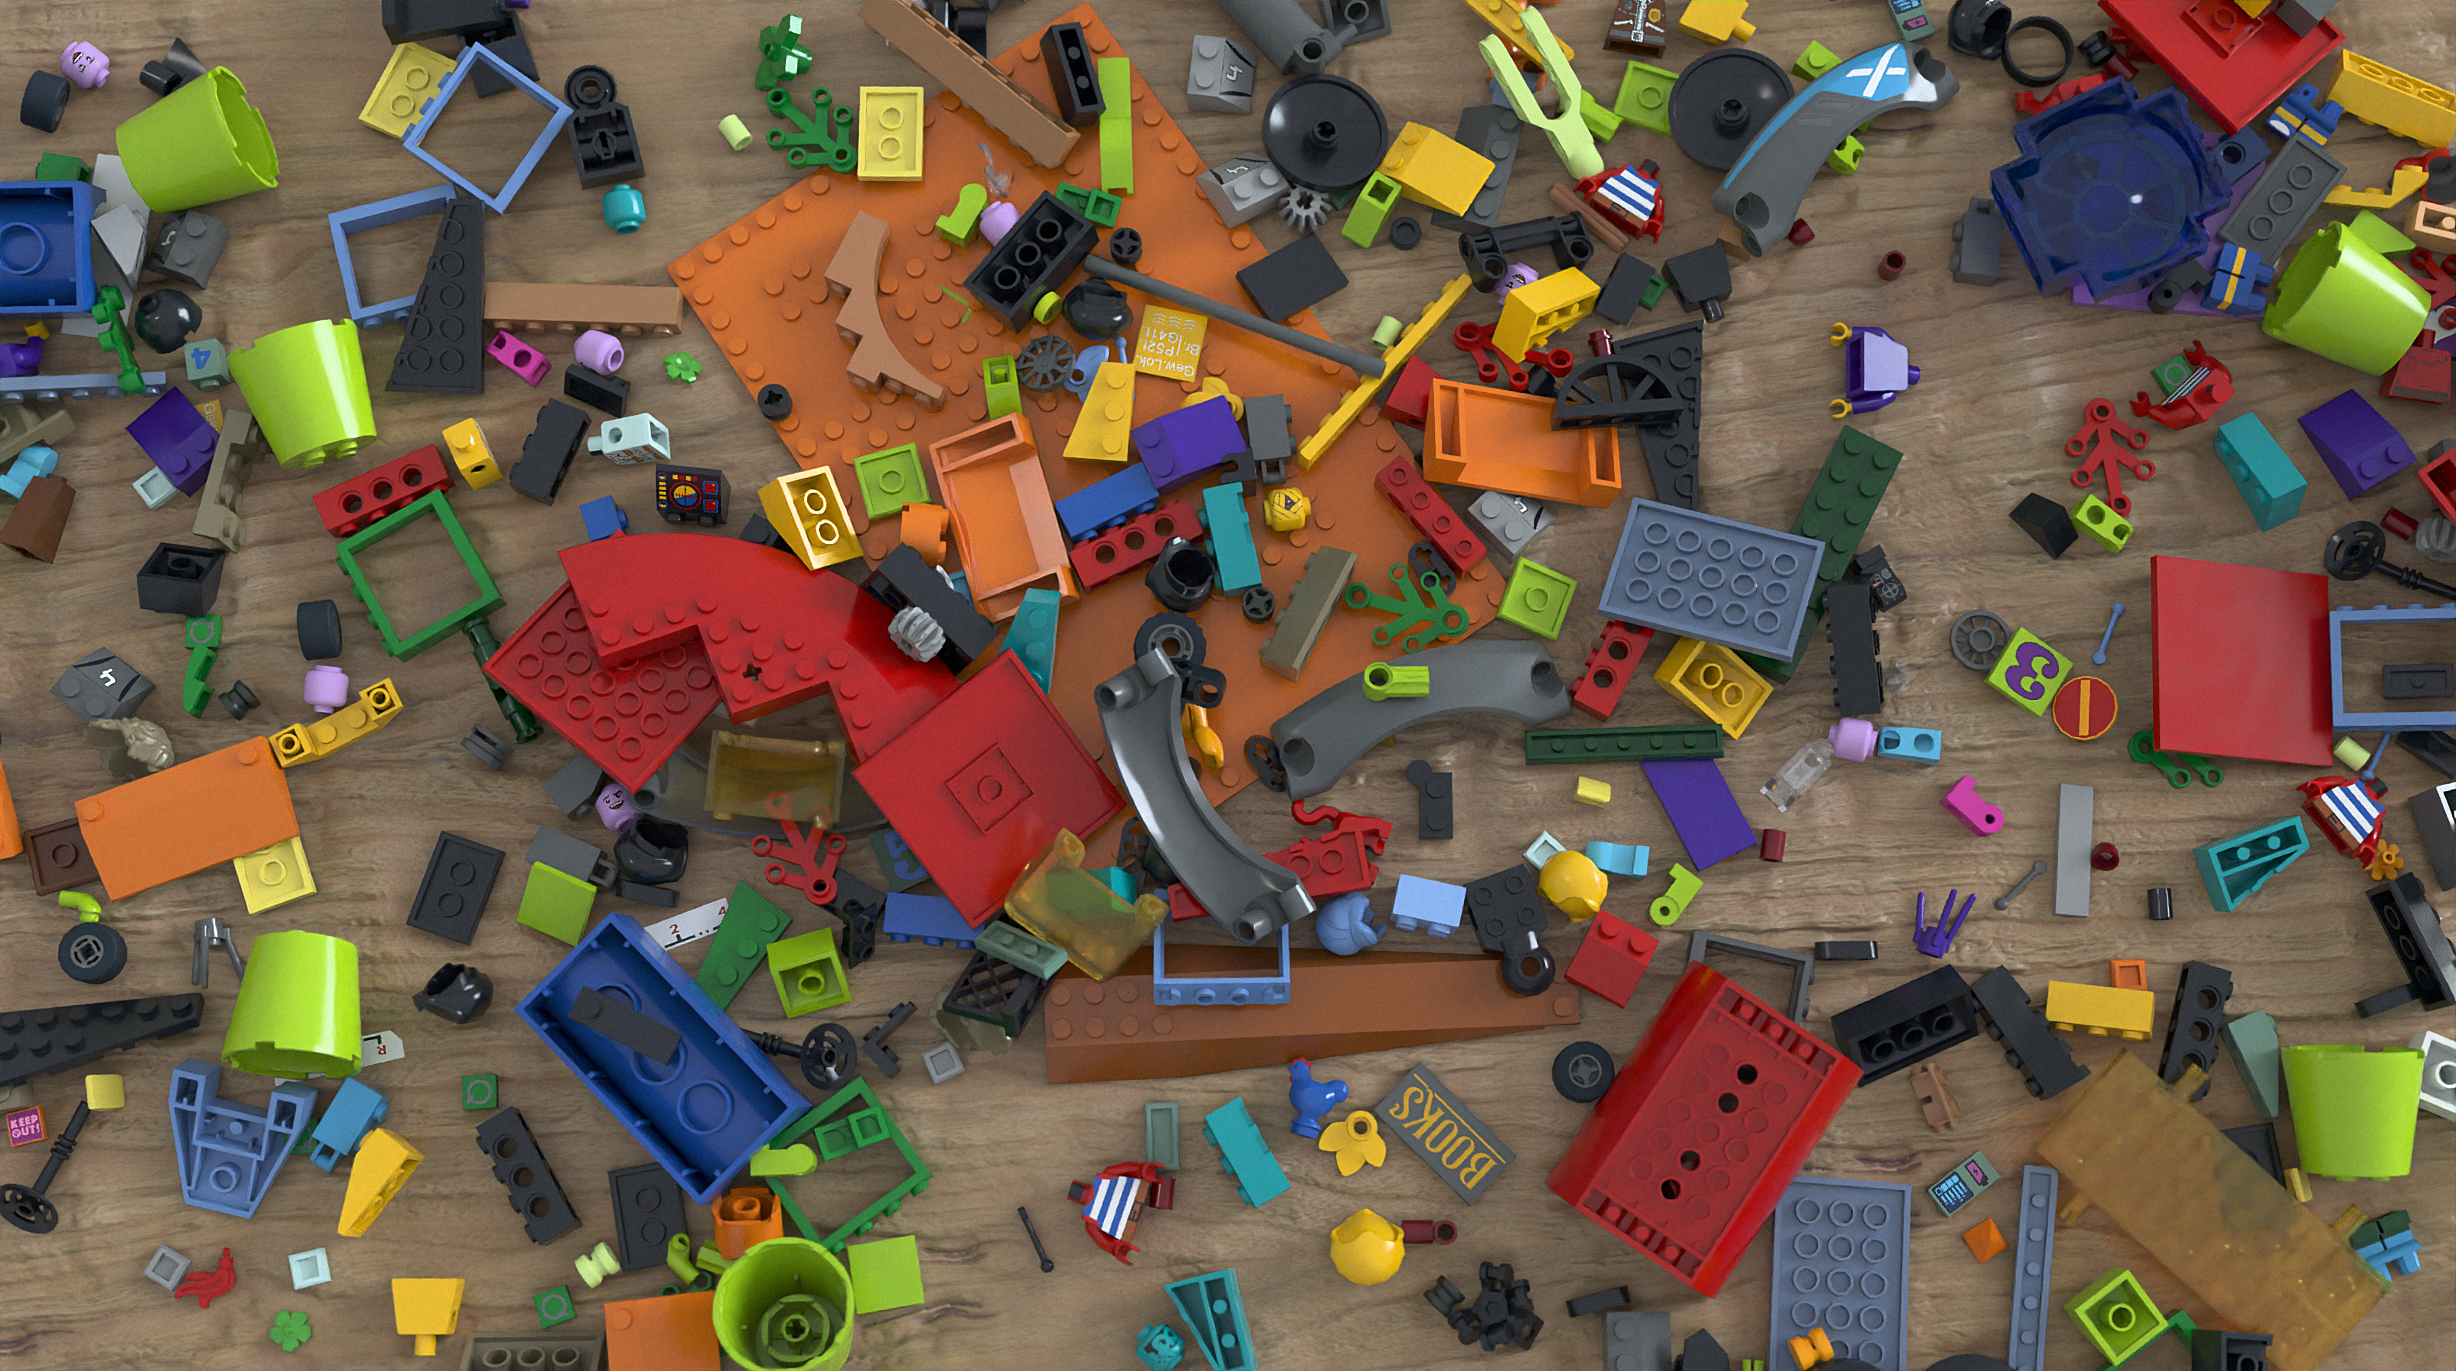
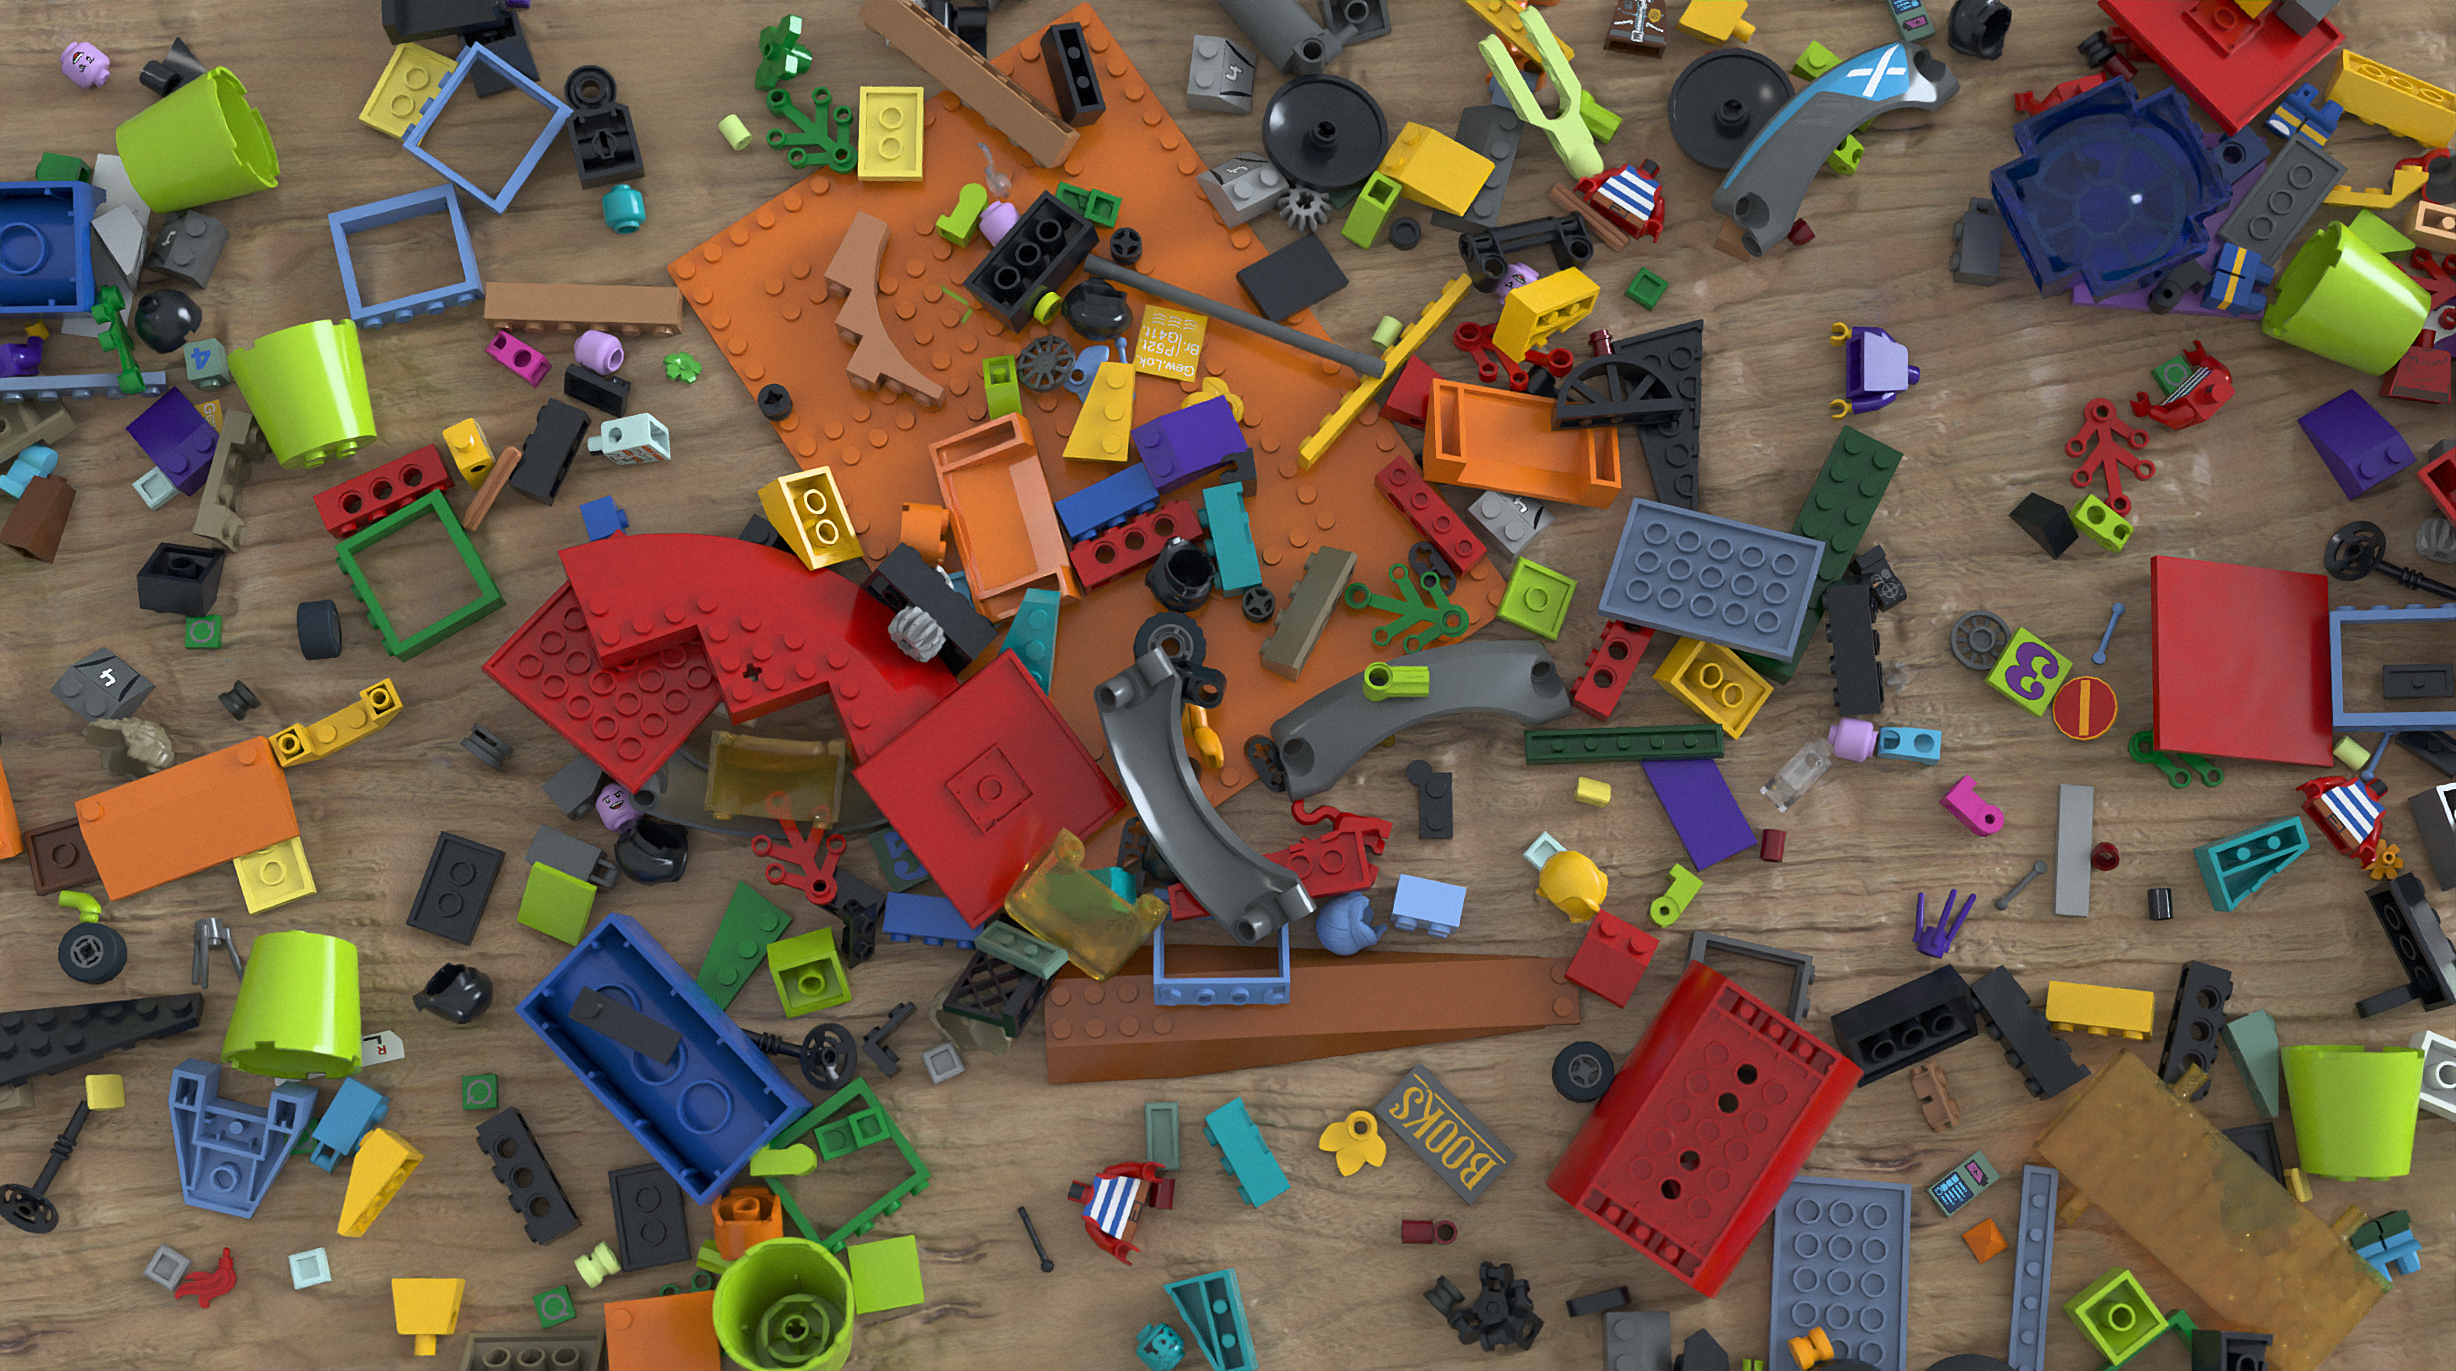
(26, 1126): tile -> none
(44, 101): black wheel -> none
(196, 692): green slope -> none
(291, 1329): bright green plant -> none
(326, 688): lavender head -> none
(446, 323): black wing -> none
(491, 488): none -> nougat axle
(519, 716): dark green piece -> none
(647, 894): black beam -> none
(678, 1258): lime arm -> none
(689, 925): white sticker -> none
(692, 495): black slope -> none
(891, 479): lime tile -> none
(1116, 125): lime piece -> none
(1268, 435): dark grey brick -> none
(1286, 509): yellow head -> none
(1312, 1098): blue animal -> none
(1367, 1248): yellow helmet -> none
(1508, 923): black brick -> none
(1619, 859): medium azure leg -> none
(1623, 289): black hinge -> none
(1645, 97): lime tile -> none
(1700, 280): black torso -> none
(1846, 950): black beam -> none
(1895, 258): dark red hinge -> none
(2050, 25): black tyre -> none
(2128, 974): orange tile -> none
(2260, 471): teal wedge -> none
(2399, 523): dark red hinge -> none

